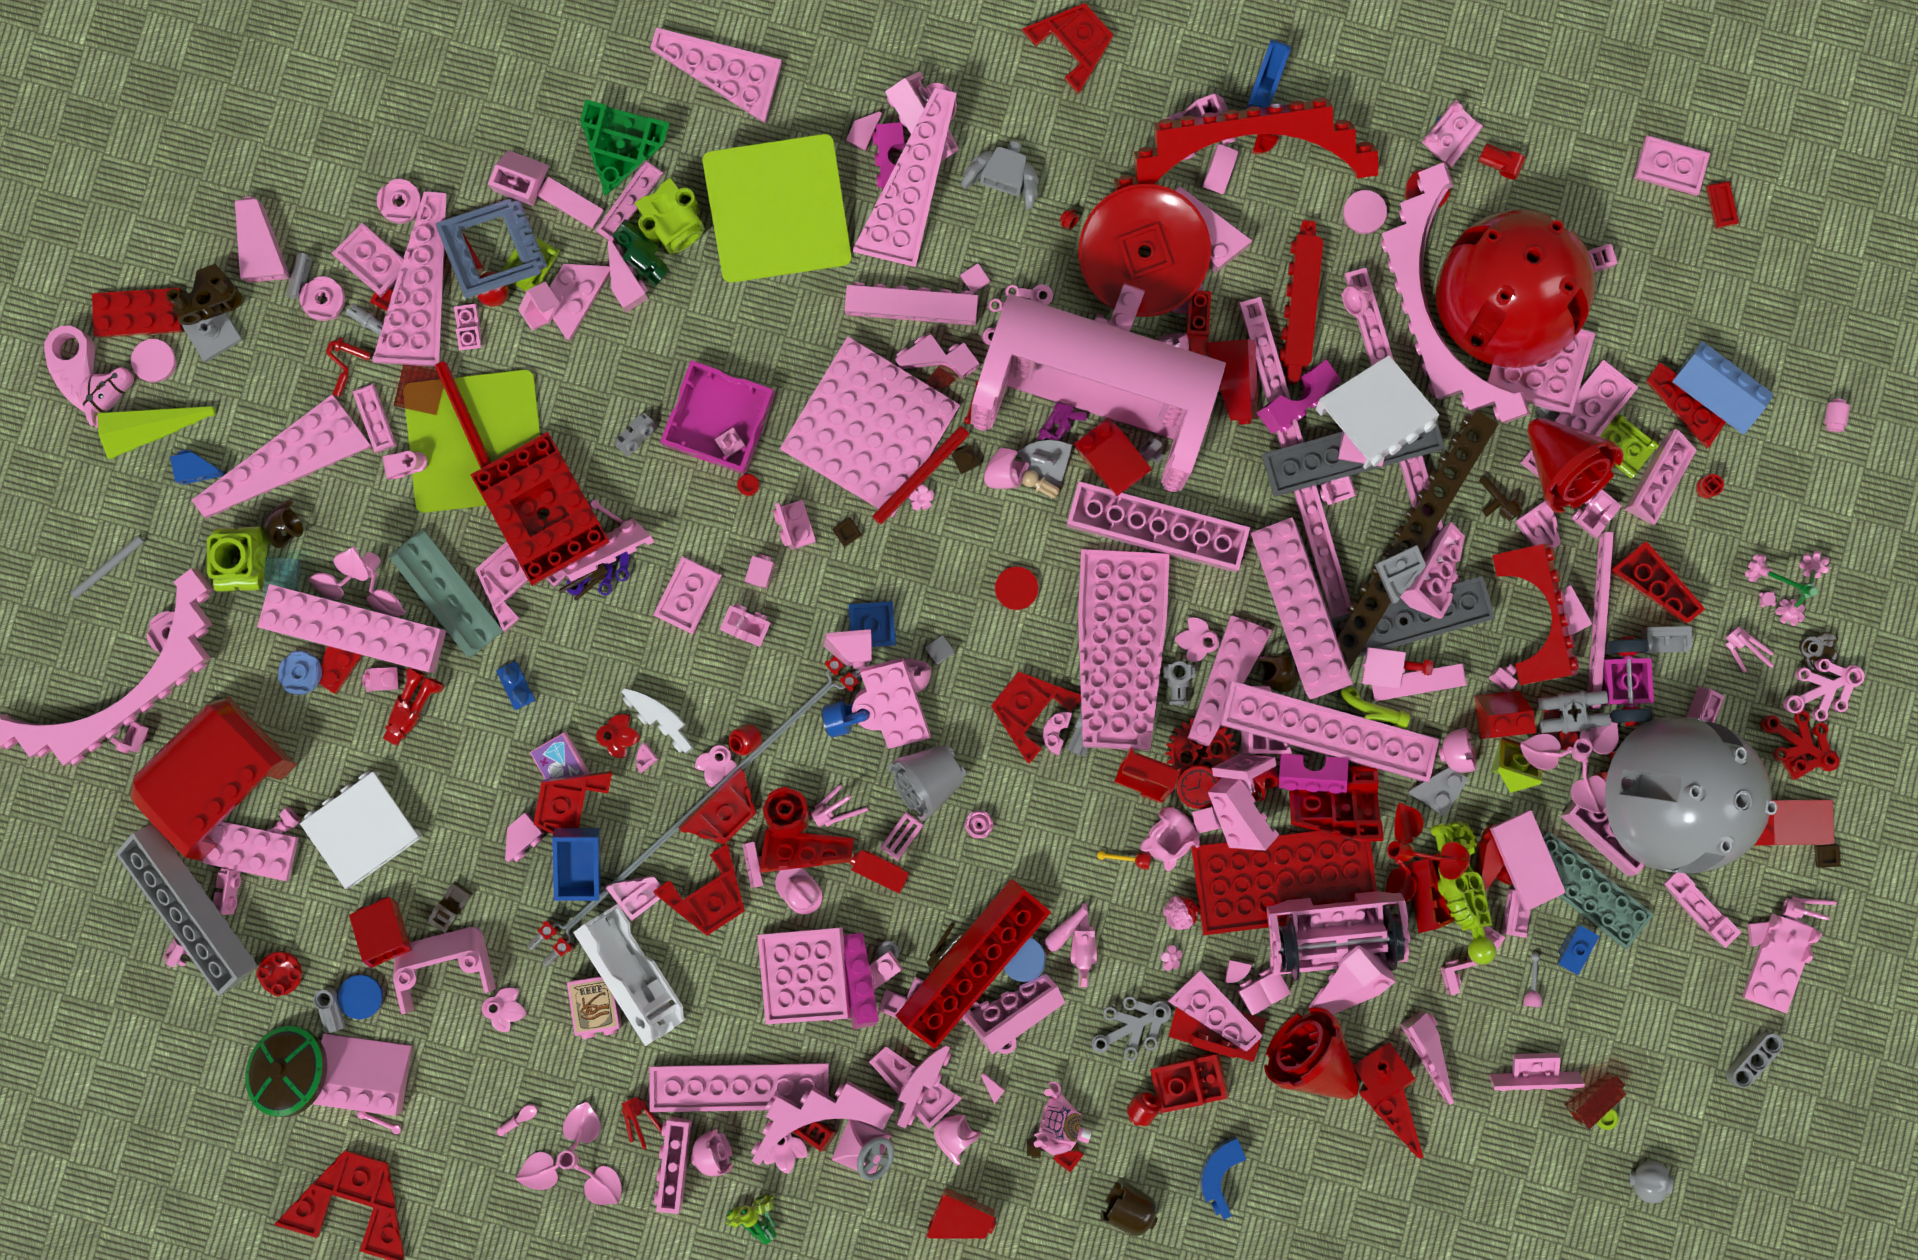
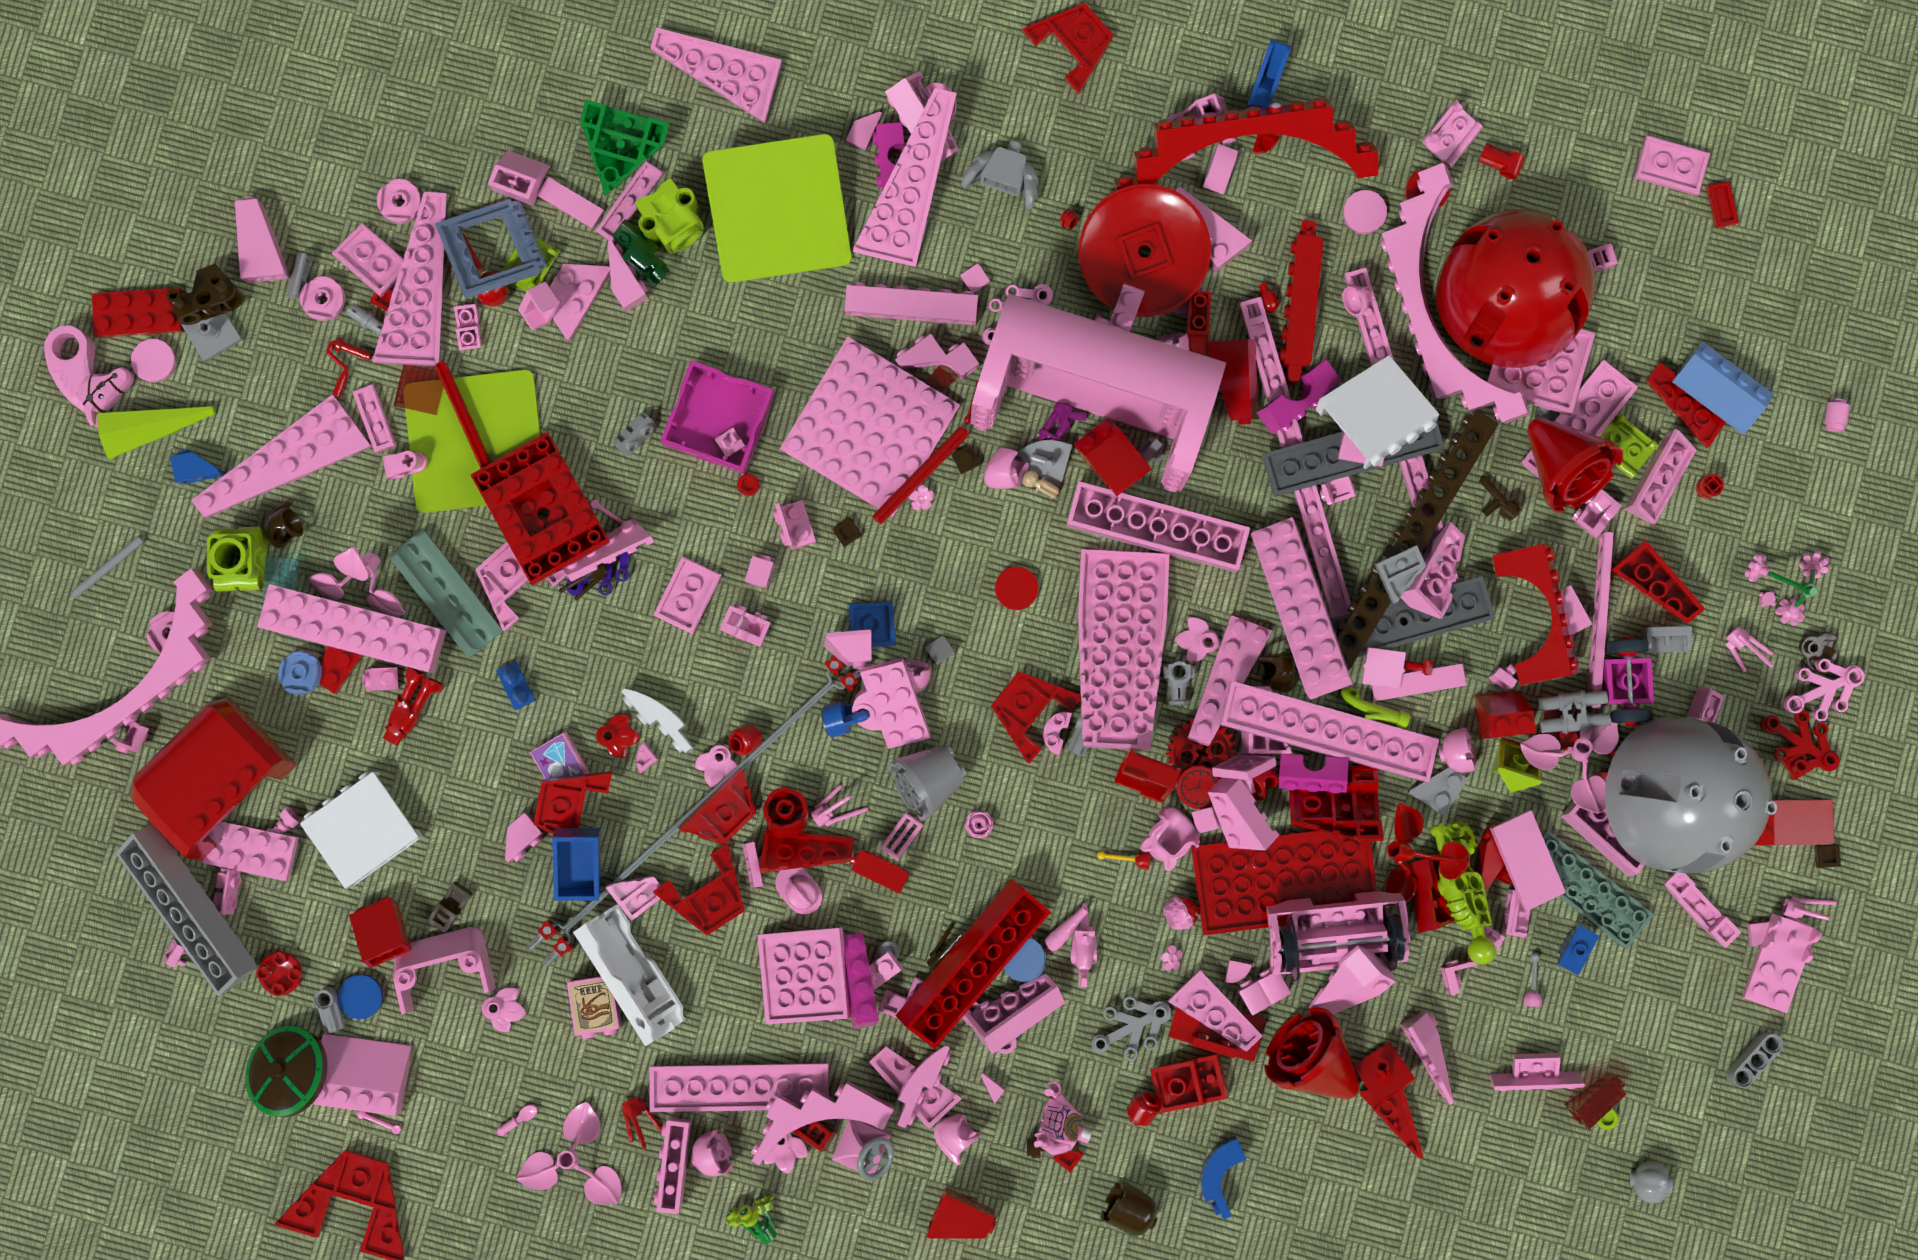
(1268, 298): none -> red cylinder
(1540, 526): bright pink wing -> none

